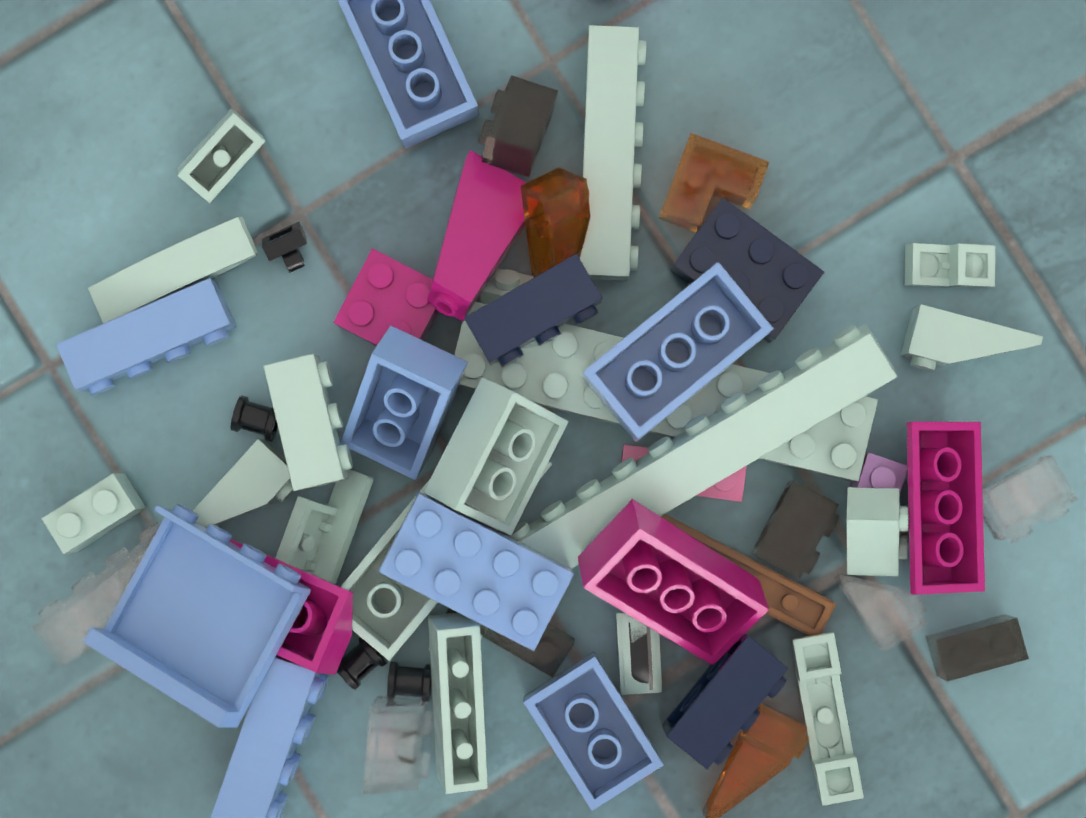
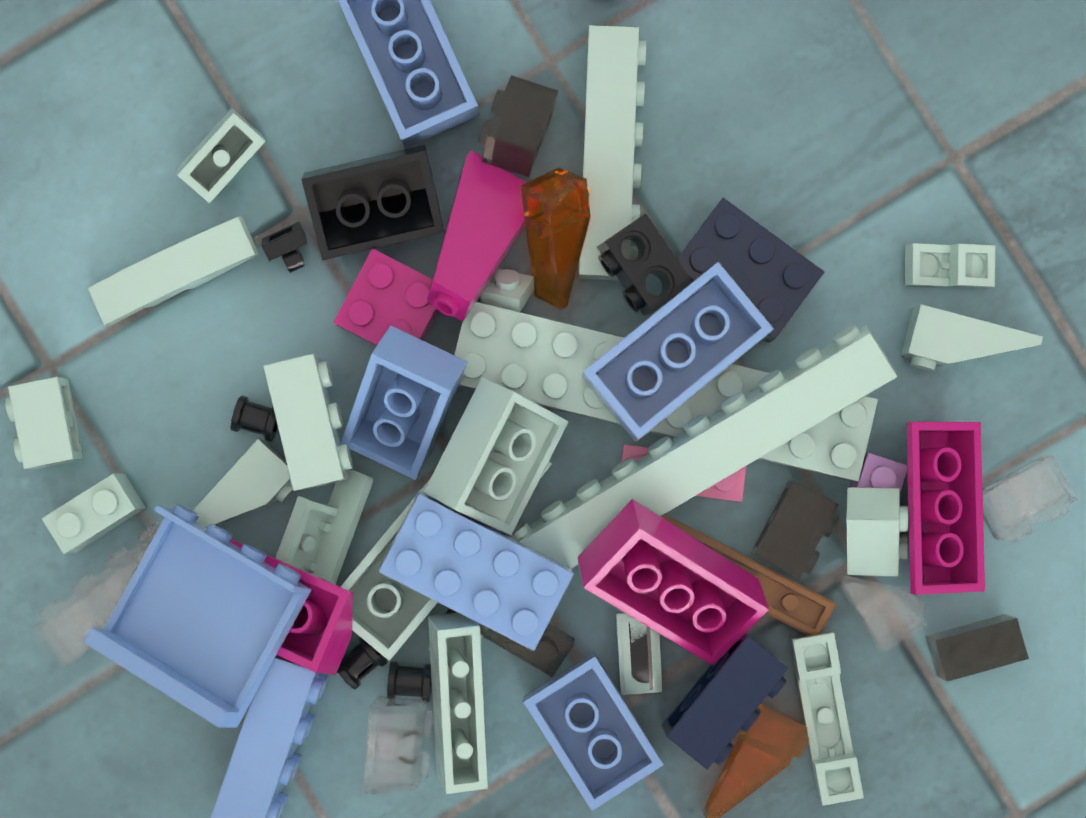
(44, 423): none -> light aqua brick
(146, 336): light blue brick -> none
(373, 202): none -> black slope
(534, 311): dark blue brick -> none
(653, 258): none -> black brick
(706, 171): clear orange brick -> none

